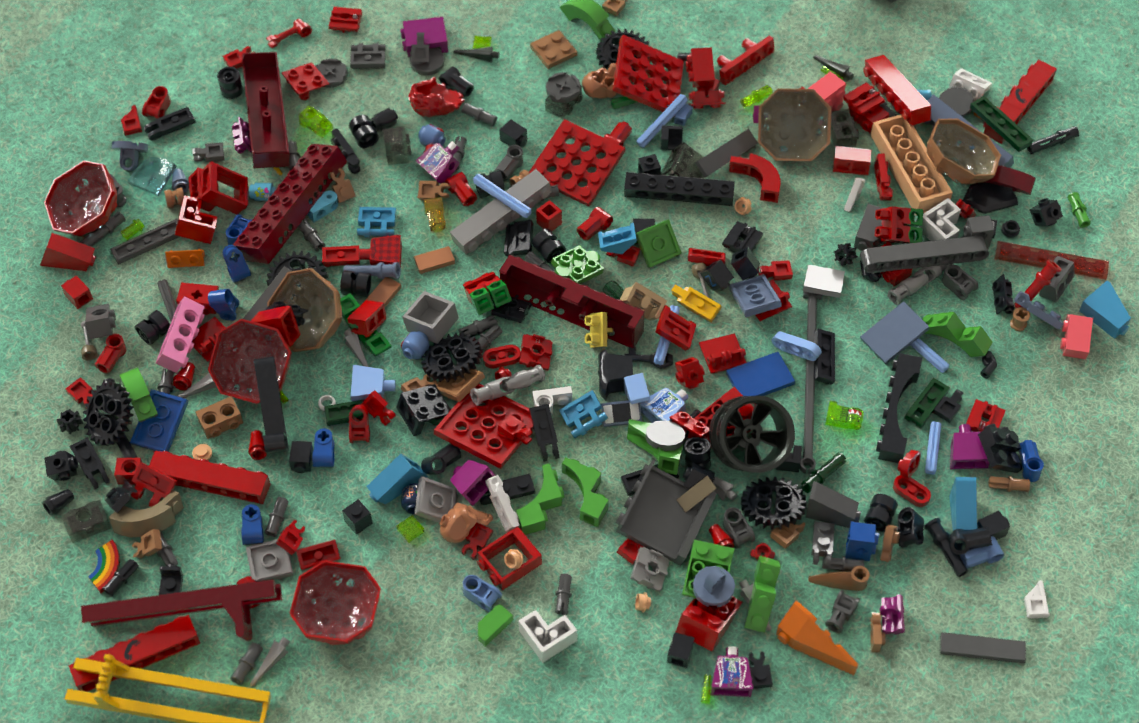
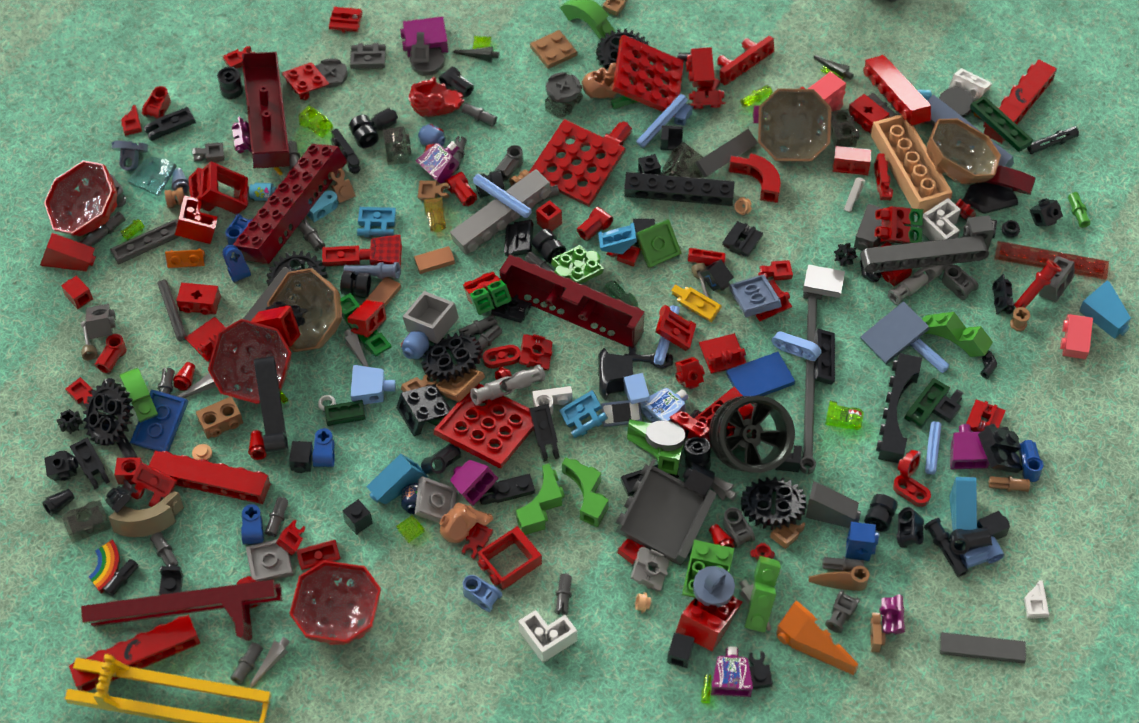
(149, 544): medium nougat plate -> none
(152, 327): black wheel -> none
(180, 335): bright pink brick -> none
(224, 303): blue piece -> none
(300, 28): red brick -> none
(359, 428): red piece -> none
(377, 407): red plate -> none
(493, 624): bright green piece -> none
(502, 503): white hinge -> none
(513, 134): black brick -> none
(513, 558): light nougat plate -> none
(515, 428): red plate -> none
(598, 329): light yellow hips -> none
(645, 300): tan window -> none
(696, 494): dark tan sticker -> none
(745, 263): black brick -> none
(823, 472): dark green pin -> none
(823, 542): dark grey hinge -> none
(871, 99): red piece -> none
(890, 538): medium nougat plate -> none
(1038, 309): sand blue hinge -> none

